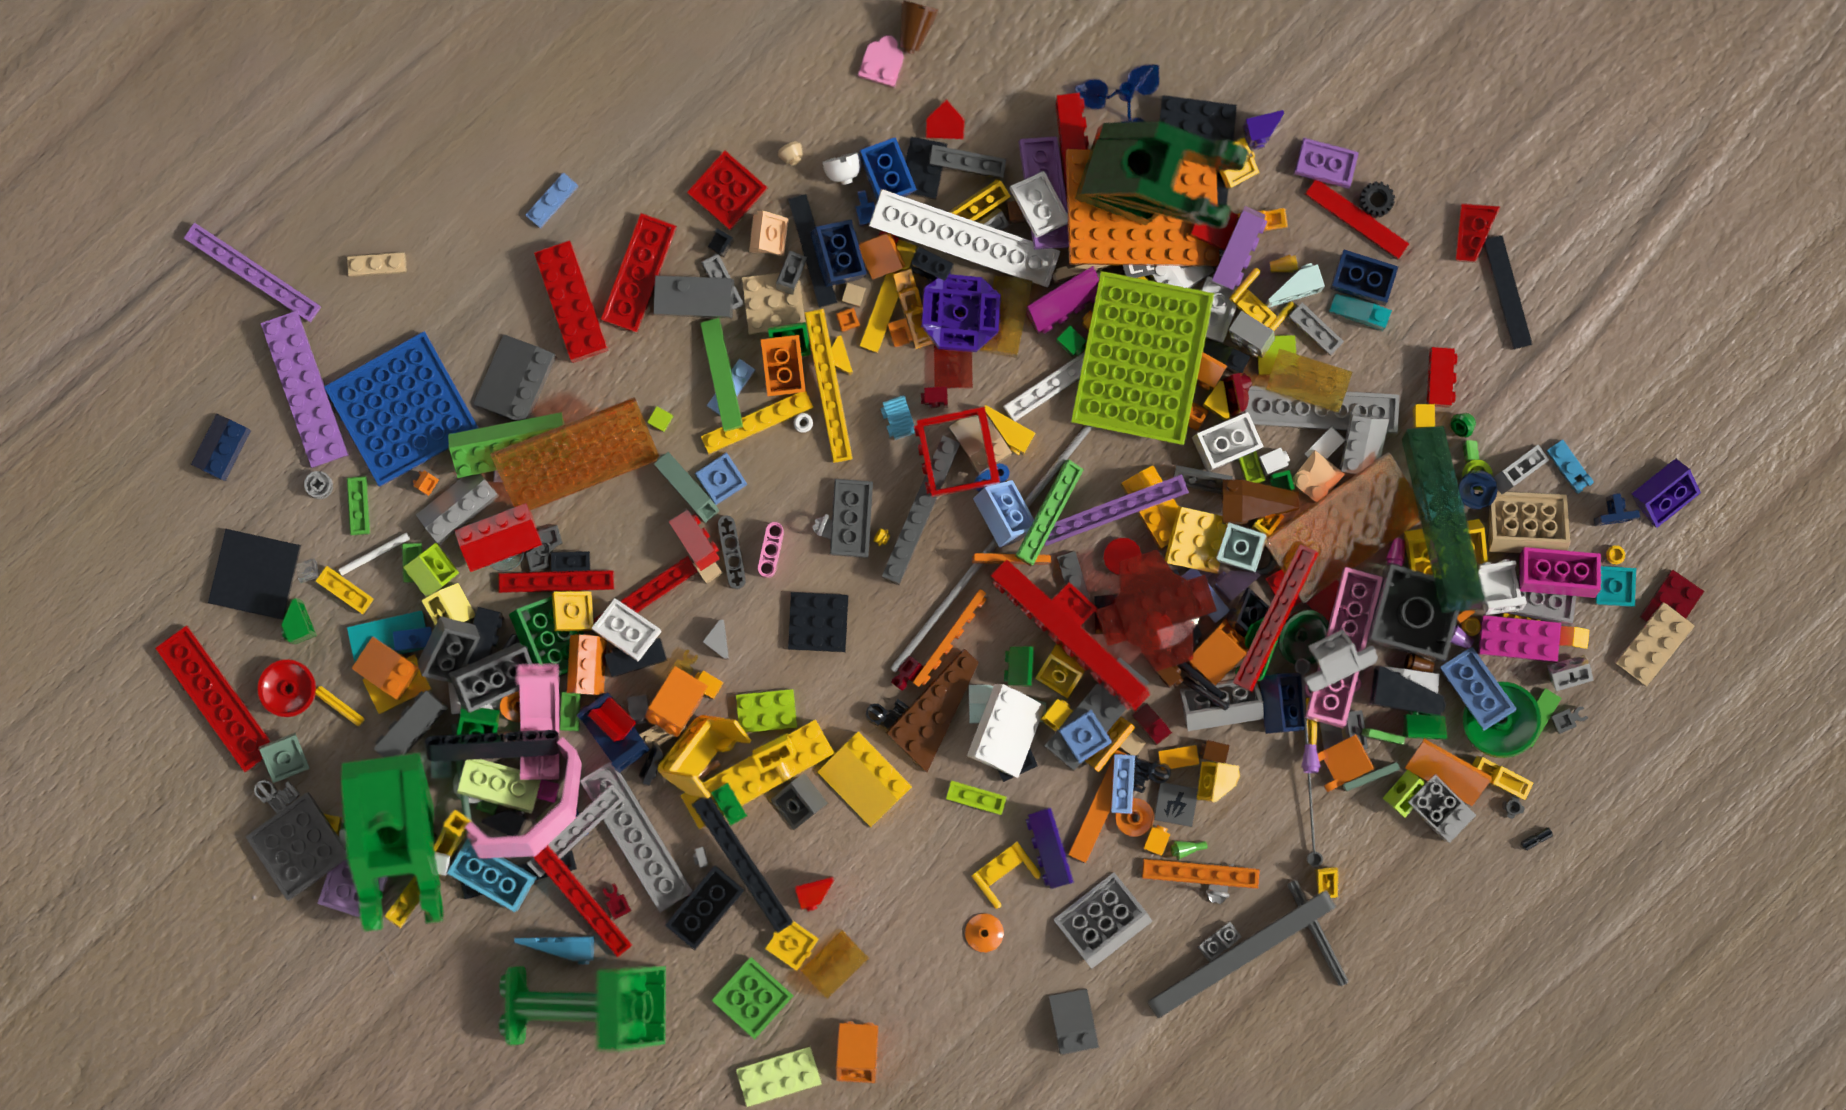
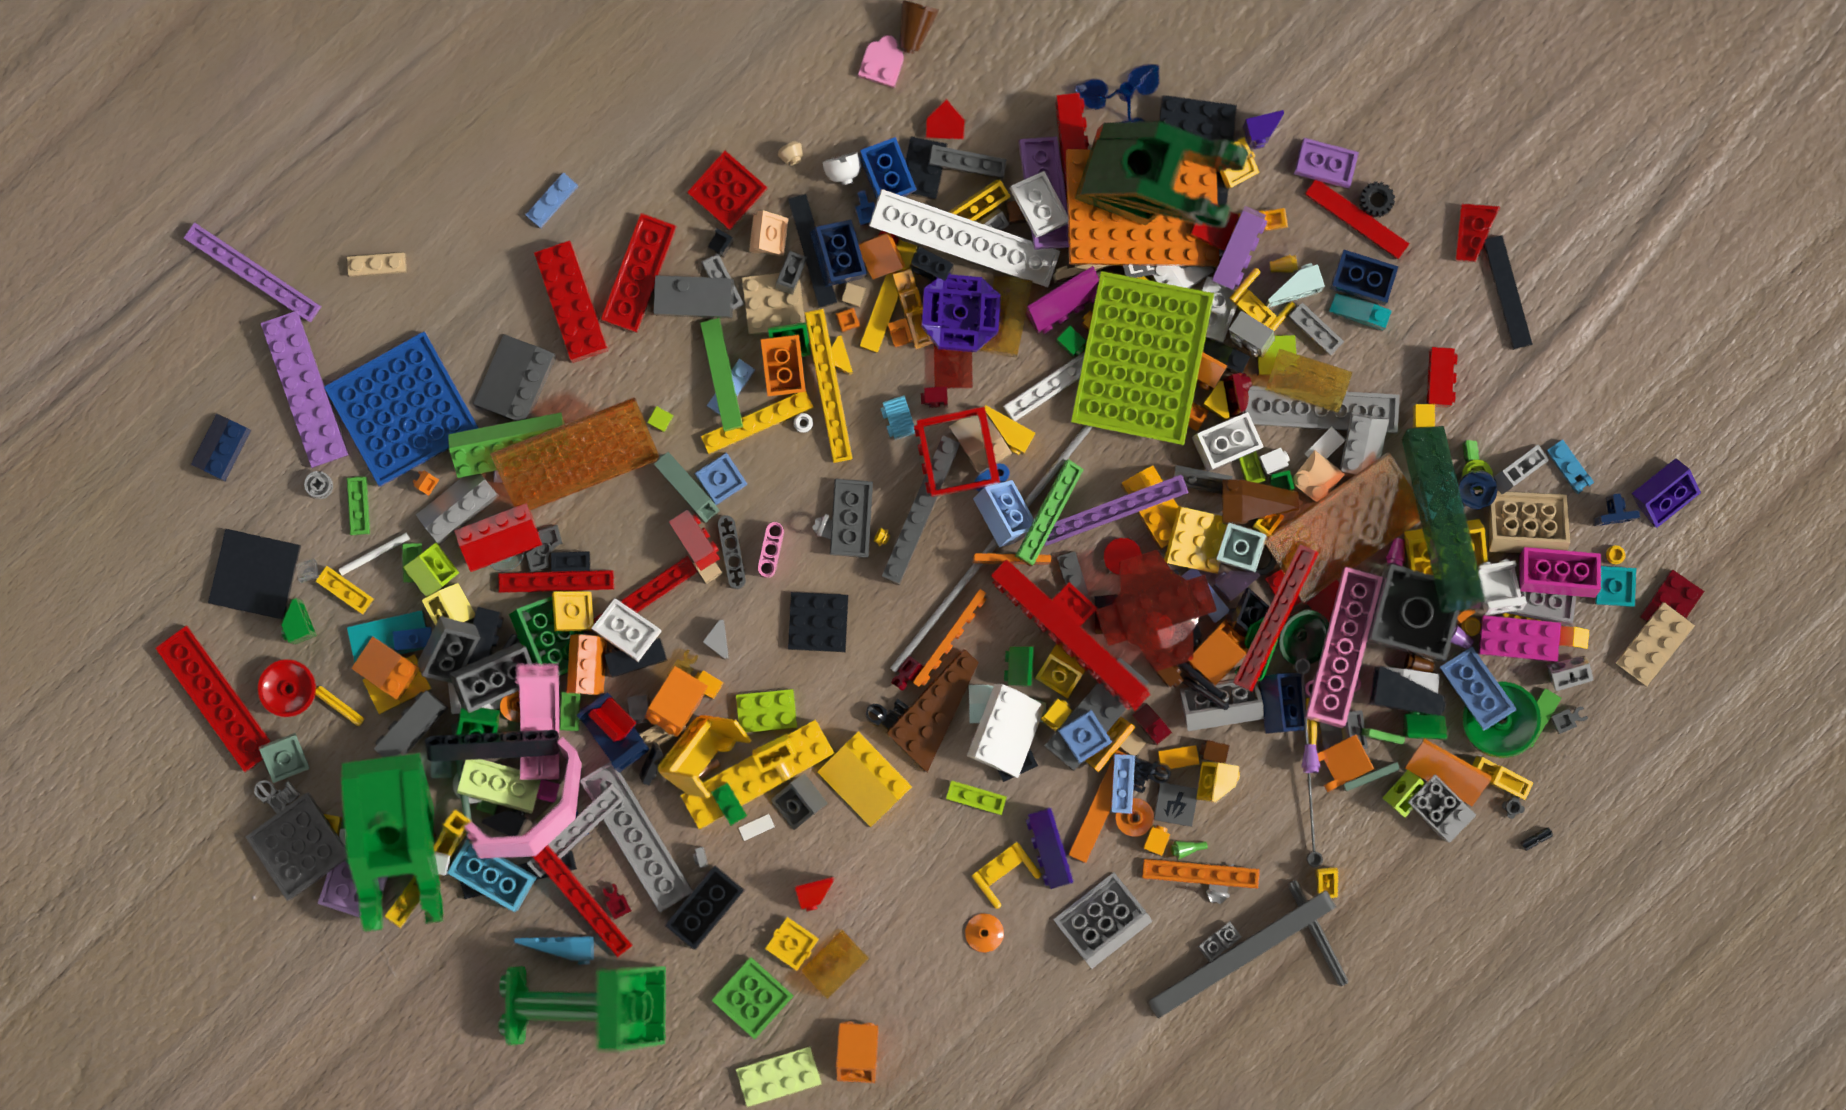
(742, 863): black tile -> none
(756, 827): none -> white sticker
(1073, 1021): dark grey slope -> none
(1337, 660): light grey plate -> none
(1463, 424): green cone -> none

